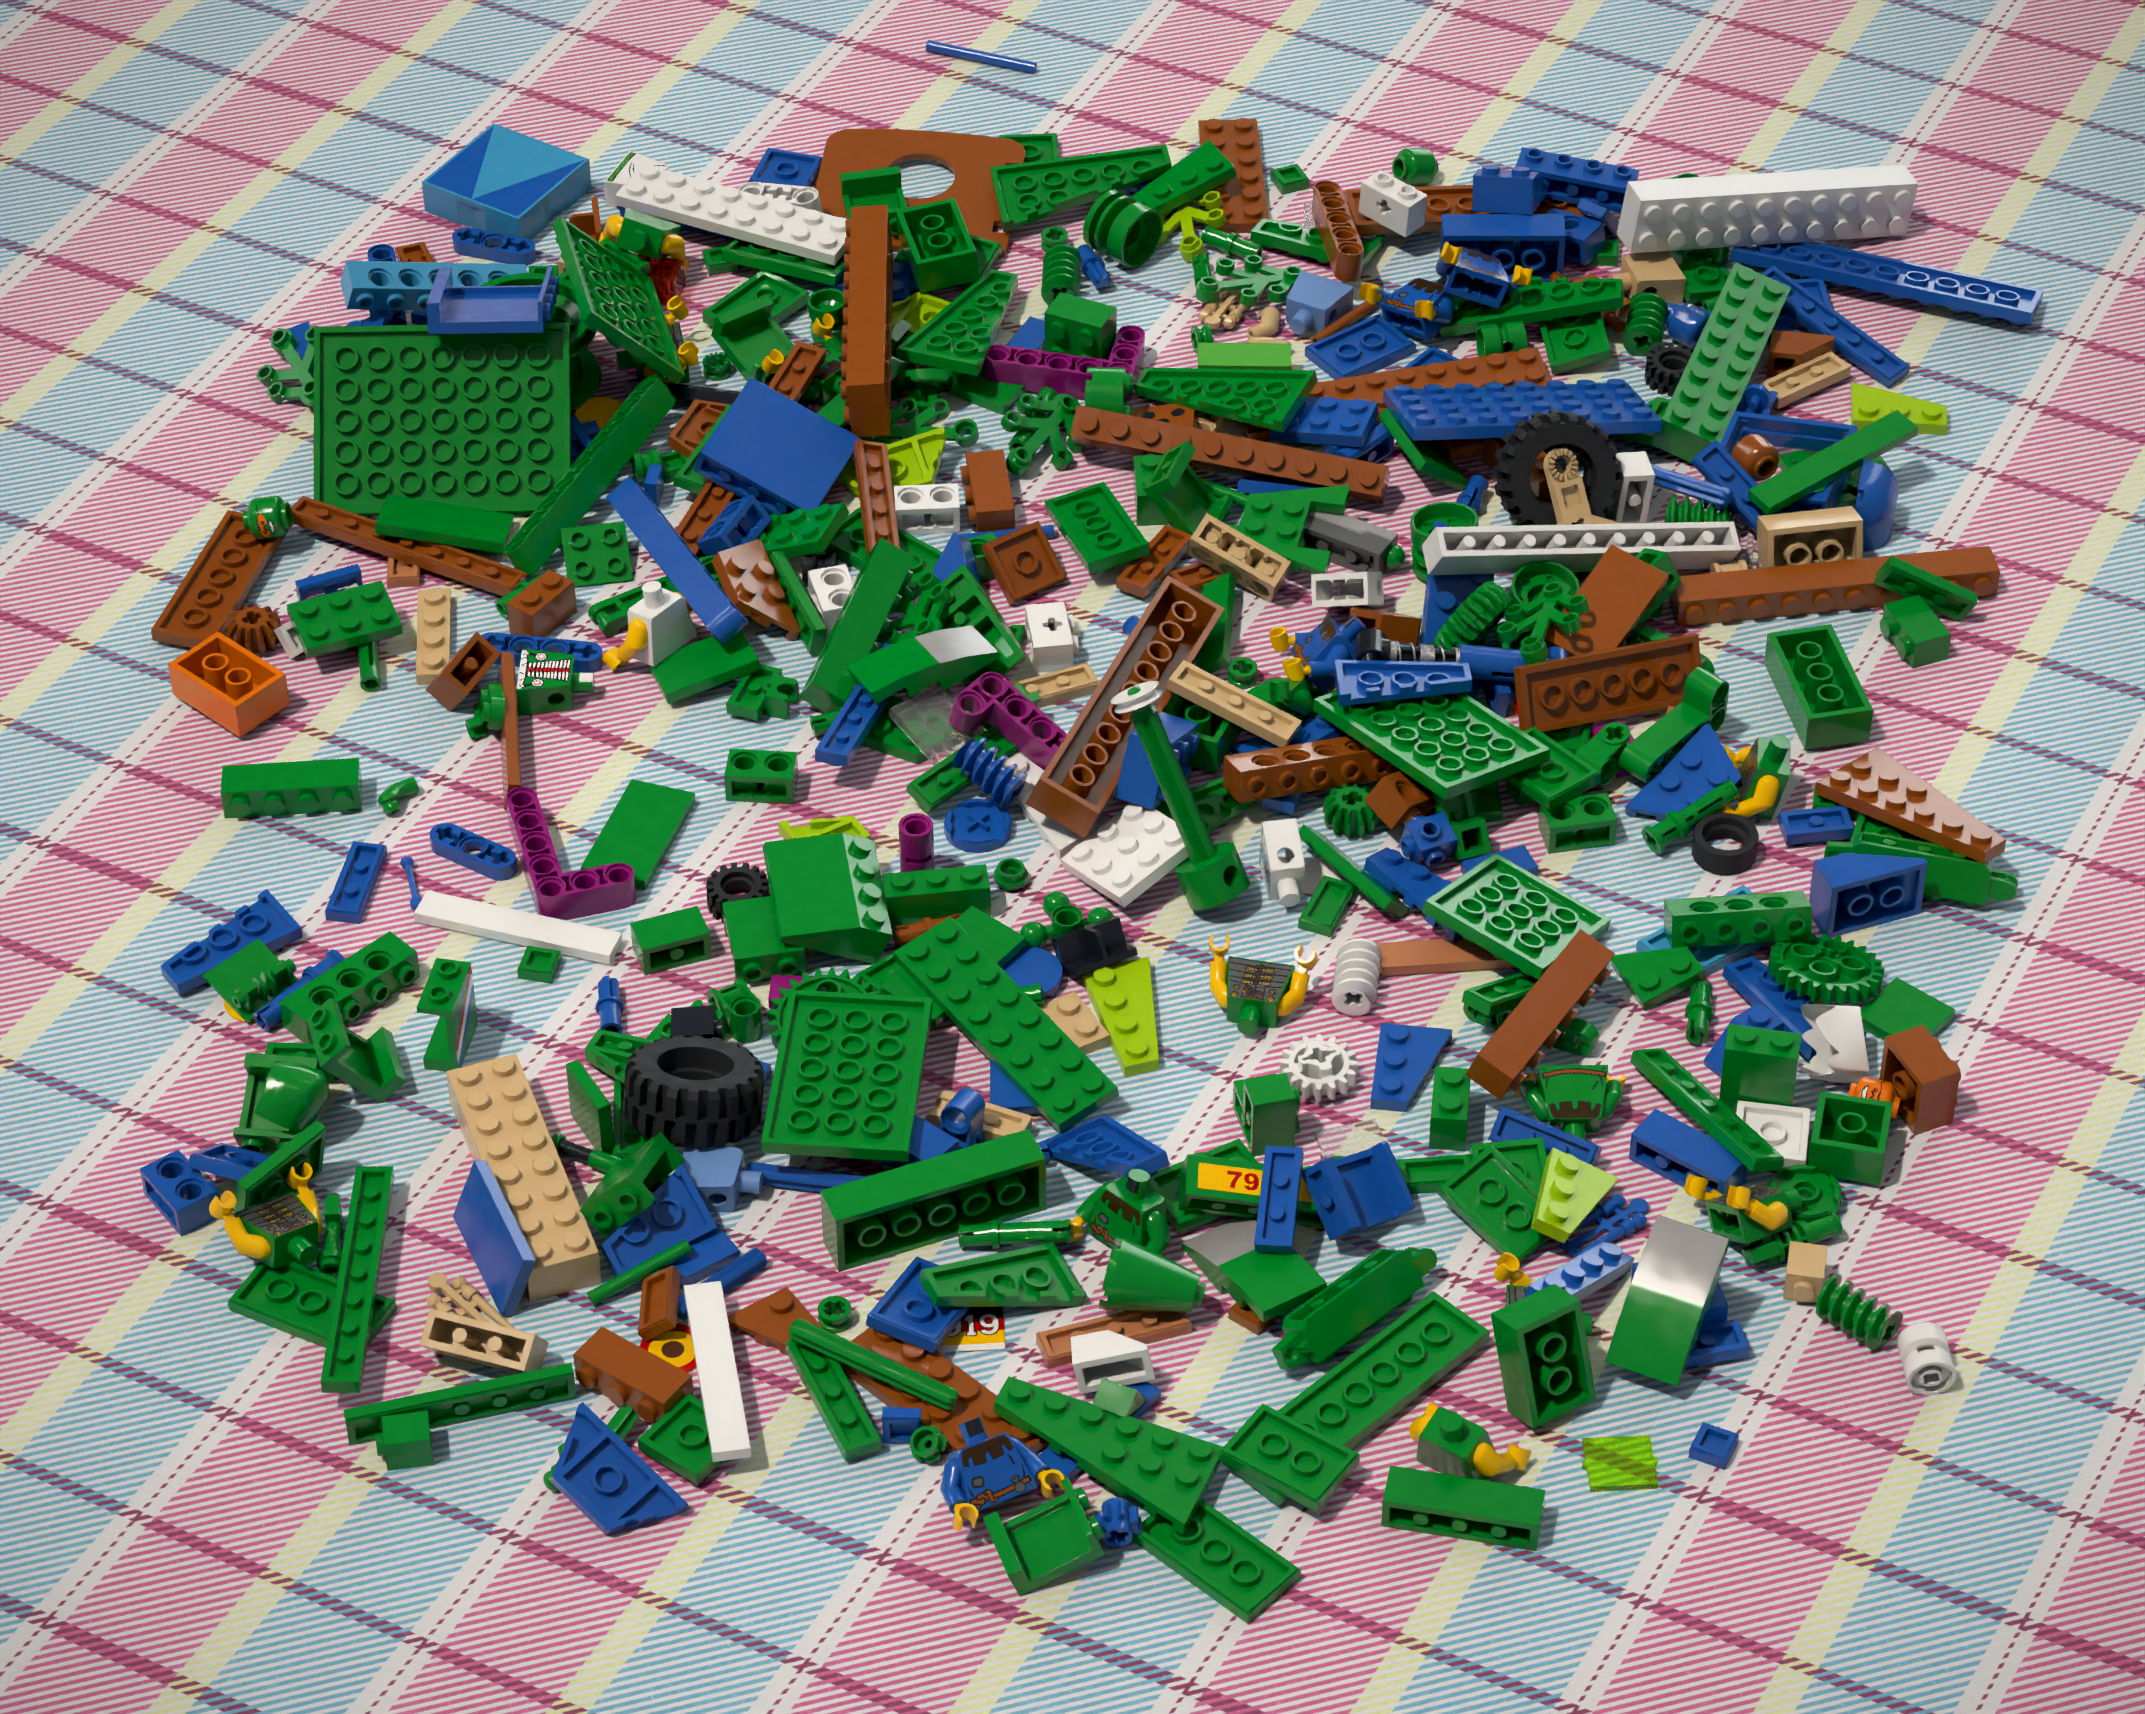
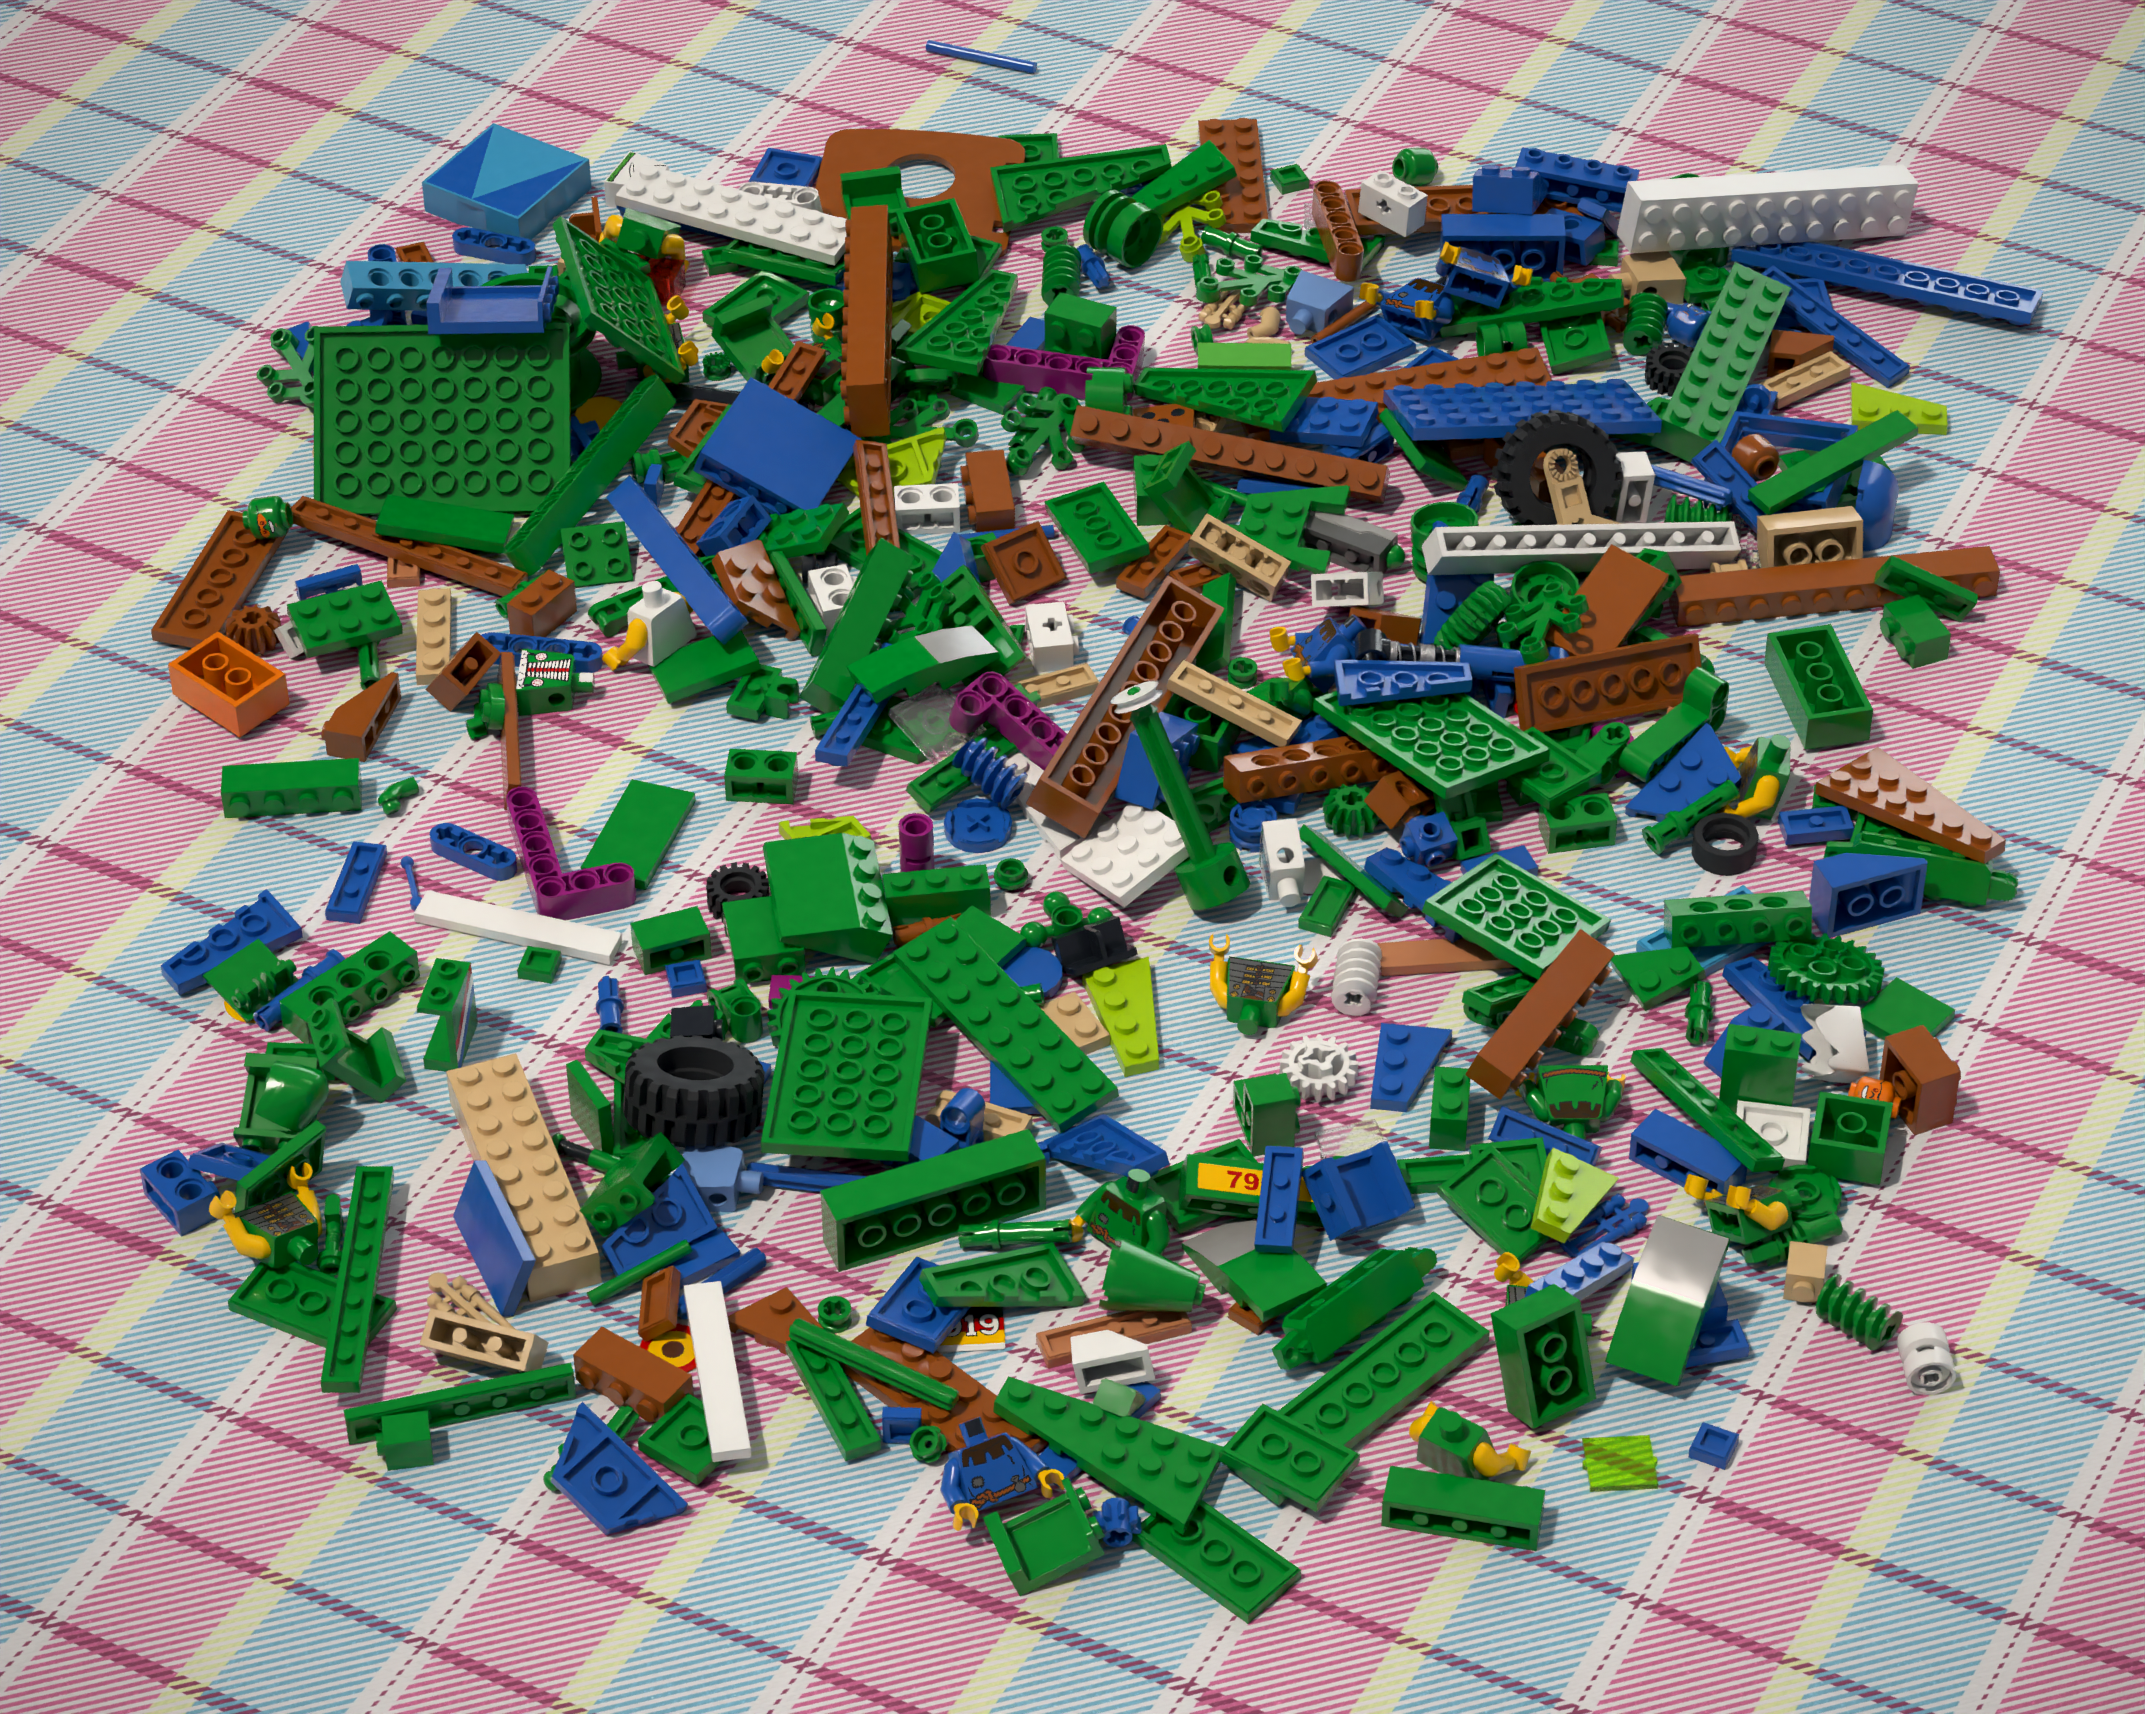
(362, 719): none -> dark orange slope
(685, 978): none -> blue tile
(1247, 825): none -> blue wheel

